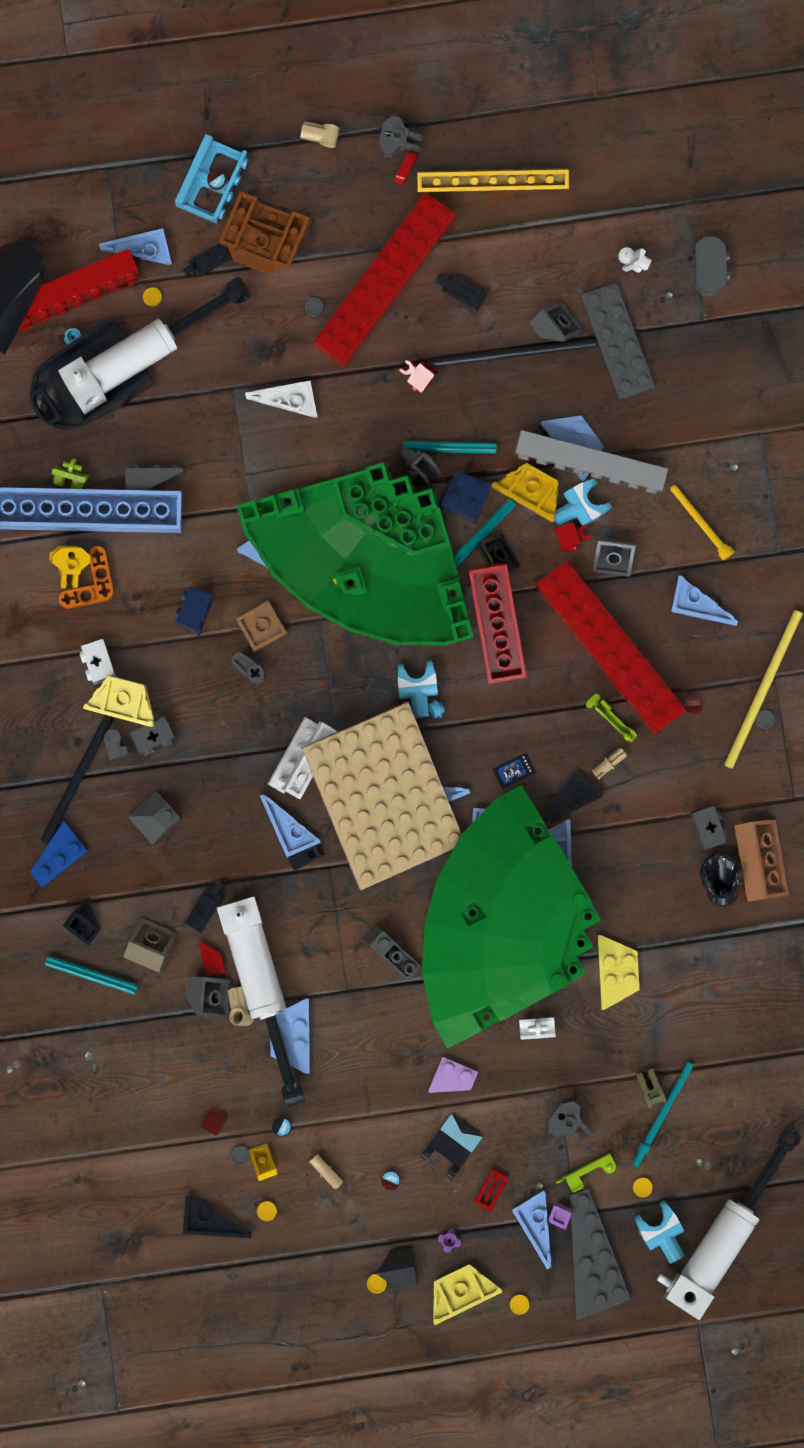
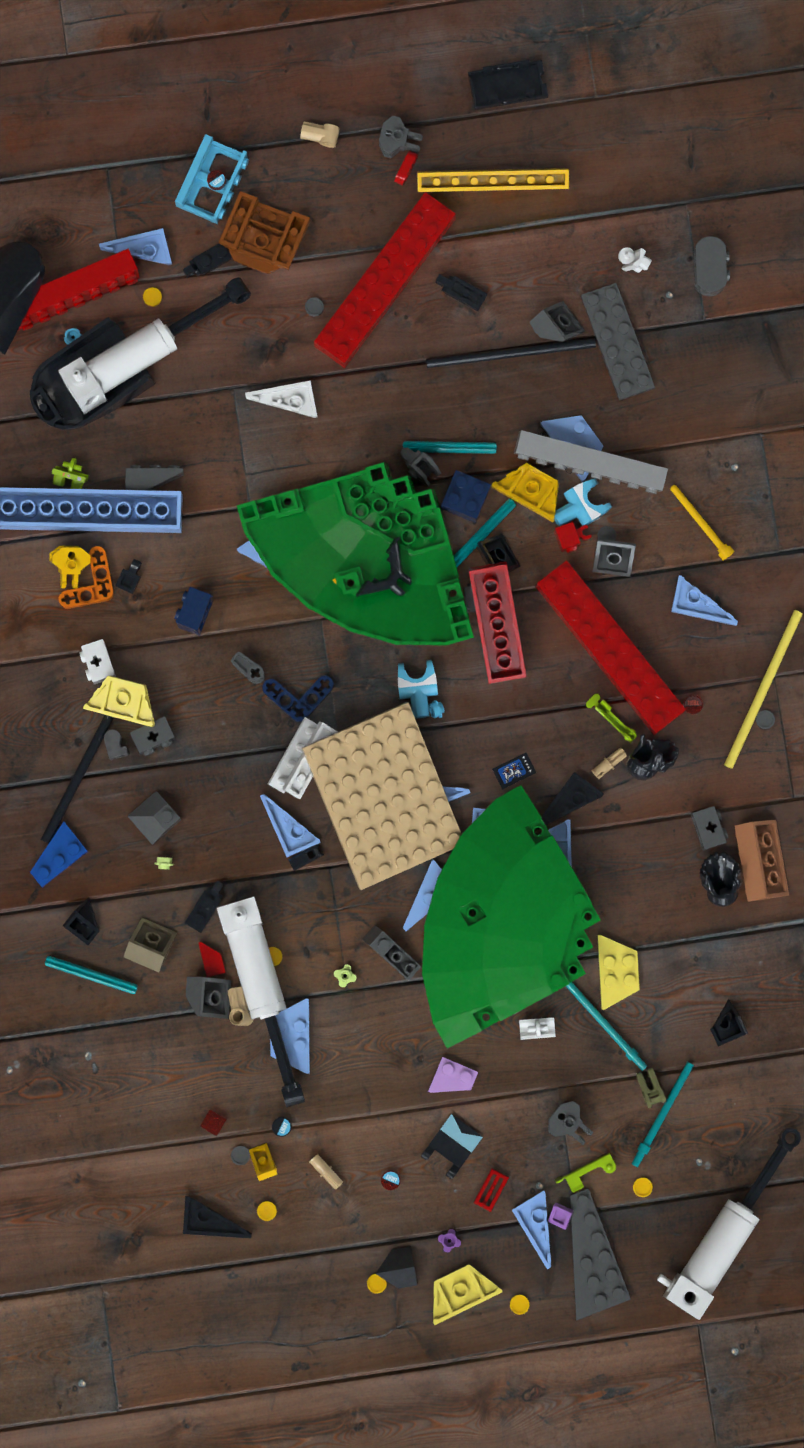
(128, 579): none -> black plate
(164, 862): none -> yellowish green plate
(261, 626): medium nougat plate -> none
(276, 955): none -> yellow piece
(302, 703): none -> dark blue beam
(350, 976): none -> yellowish green plate
(391, 581): none -> black piece
(421, 375): brick -> none
(422, 901): none -> light blue wing
(507, 84): none -> black piece
(630, 1052): none -> teal bar
(651, 757): none -> black hair
(663, 1233): medium azure connector -> none
(728, 1025): none -> black slope

